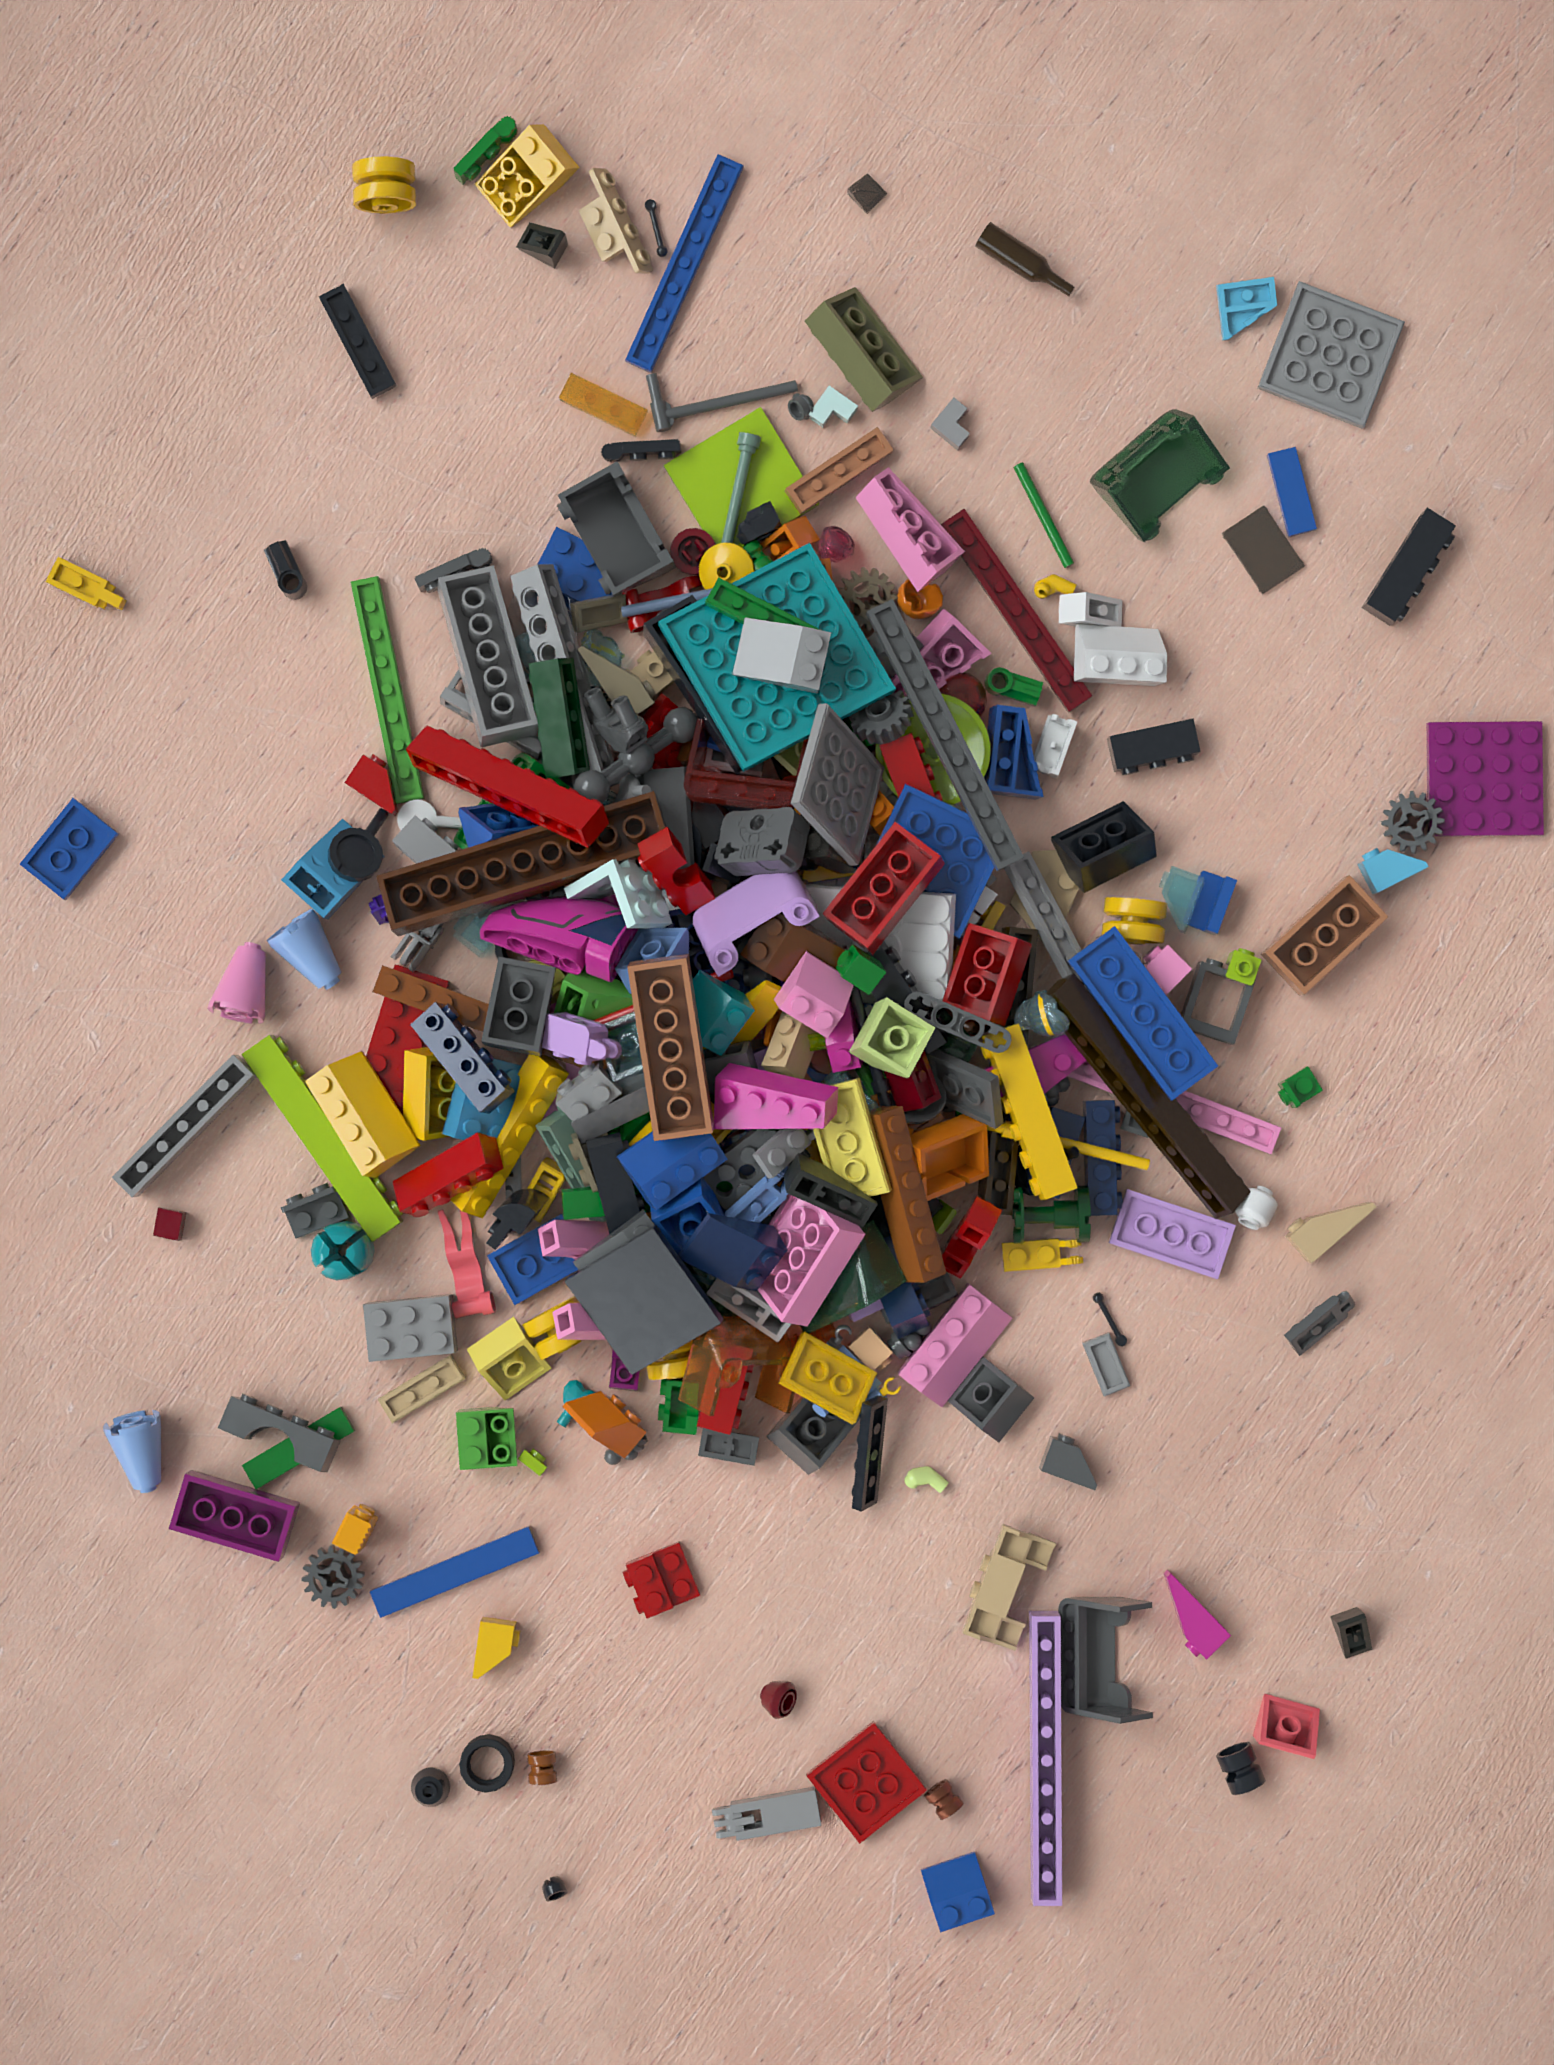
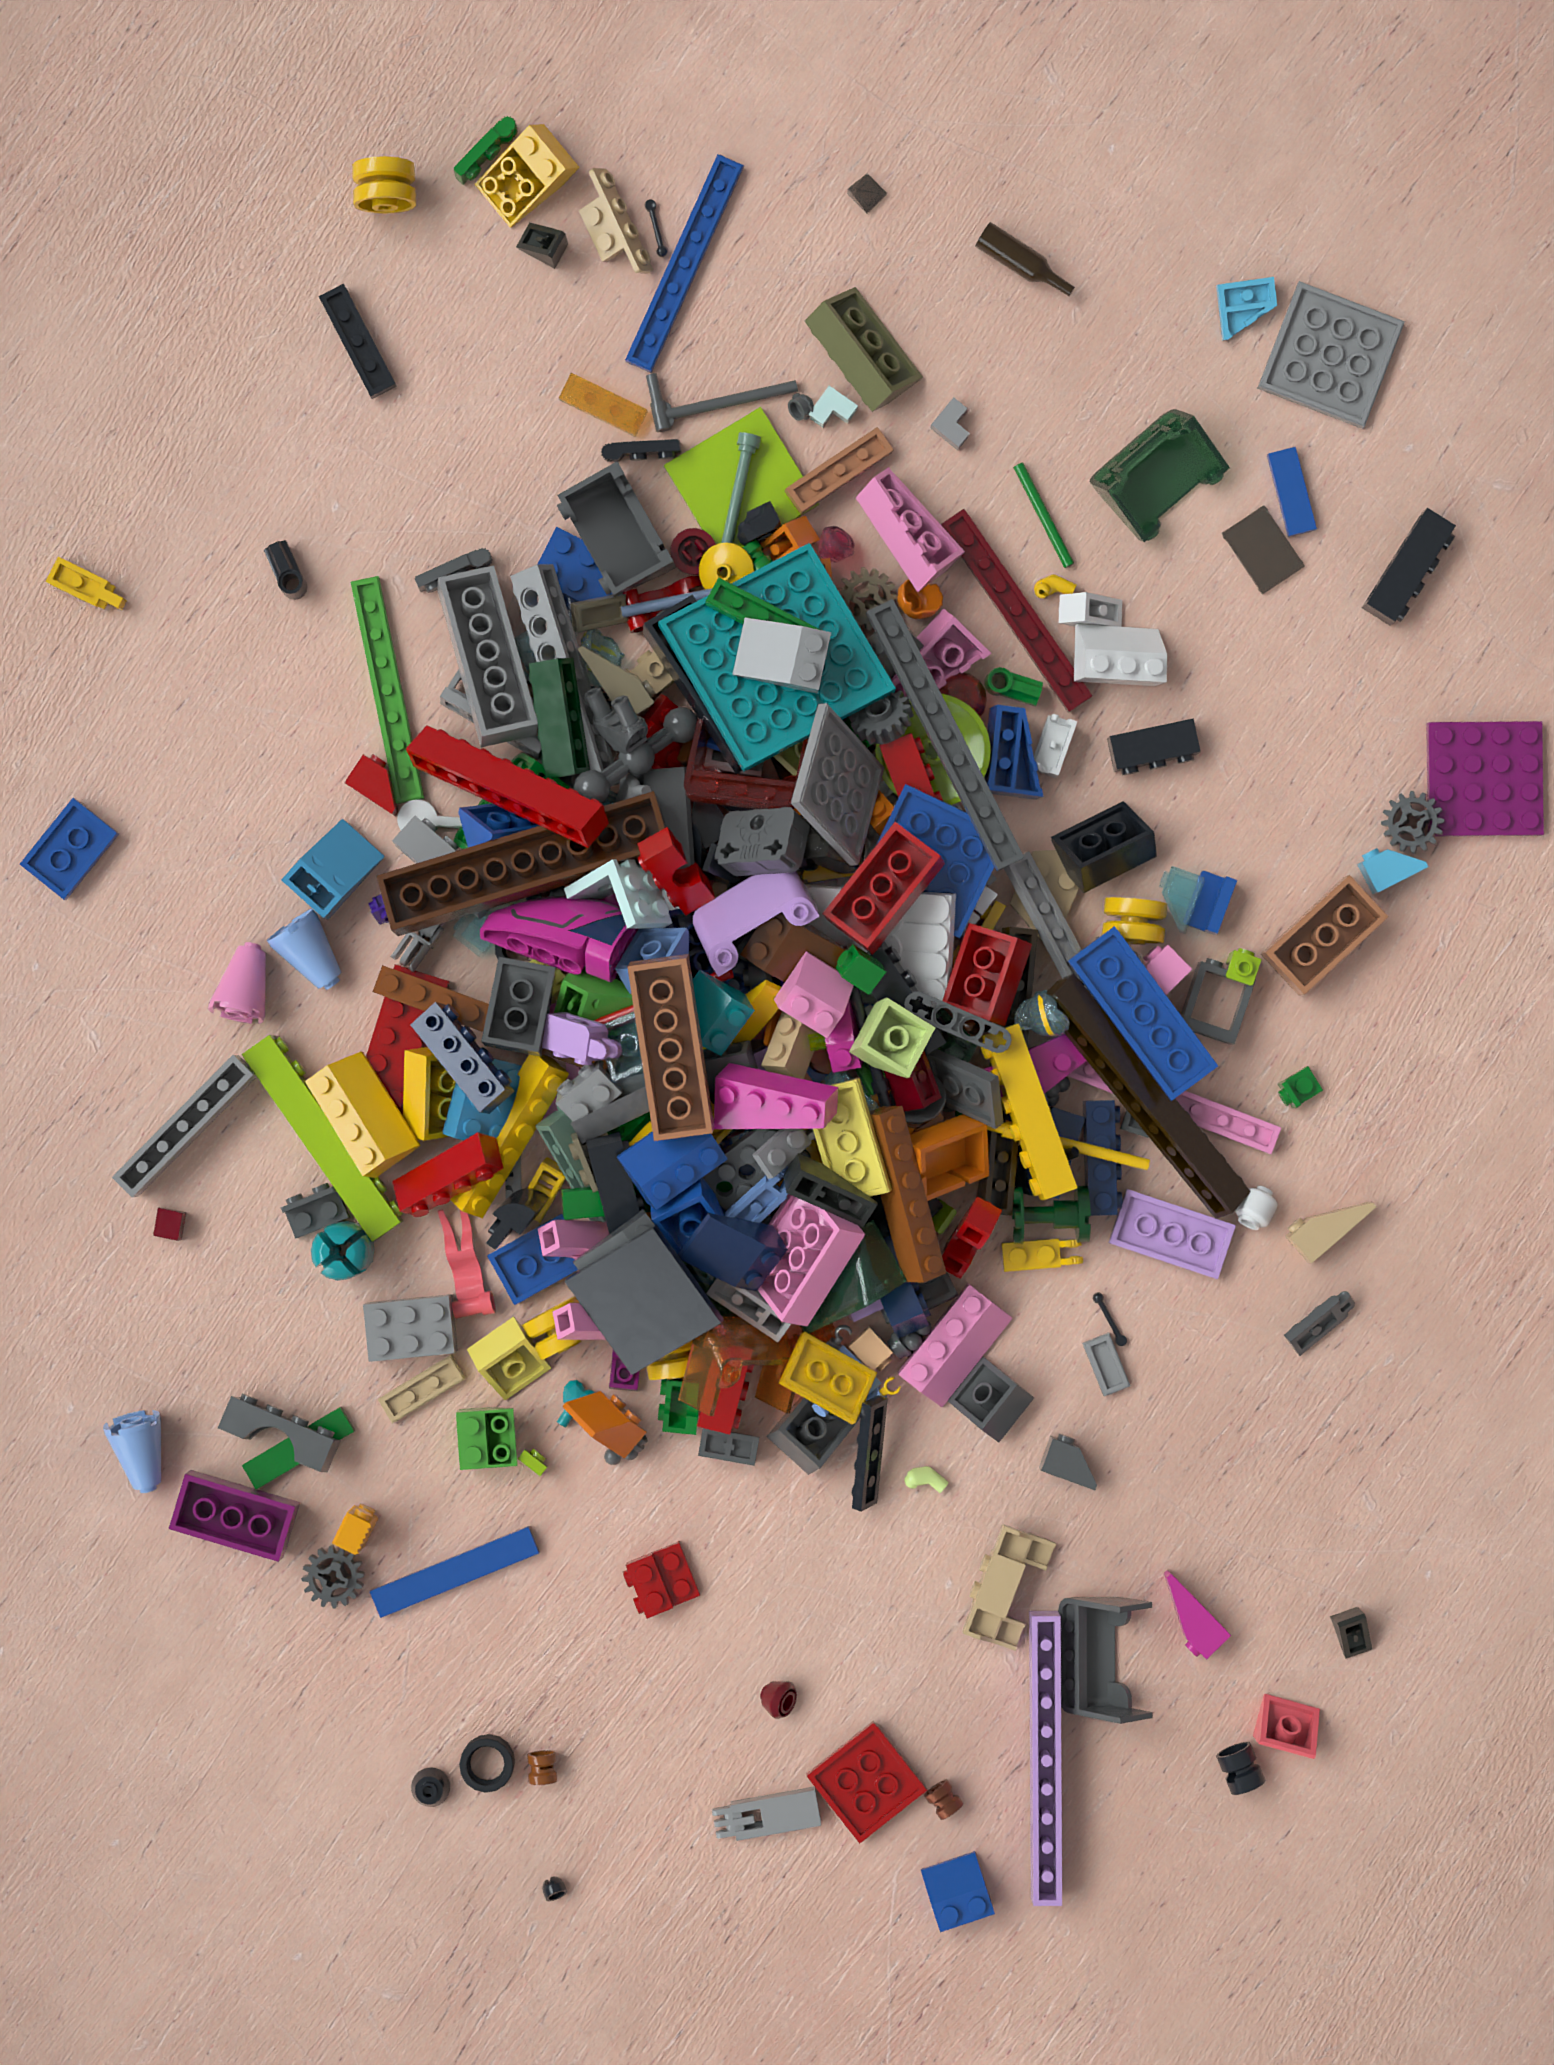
(356, 852): black piece -> none
(494, 1643): yellow slope -> none

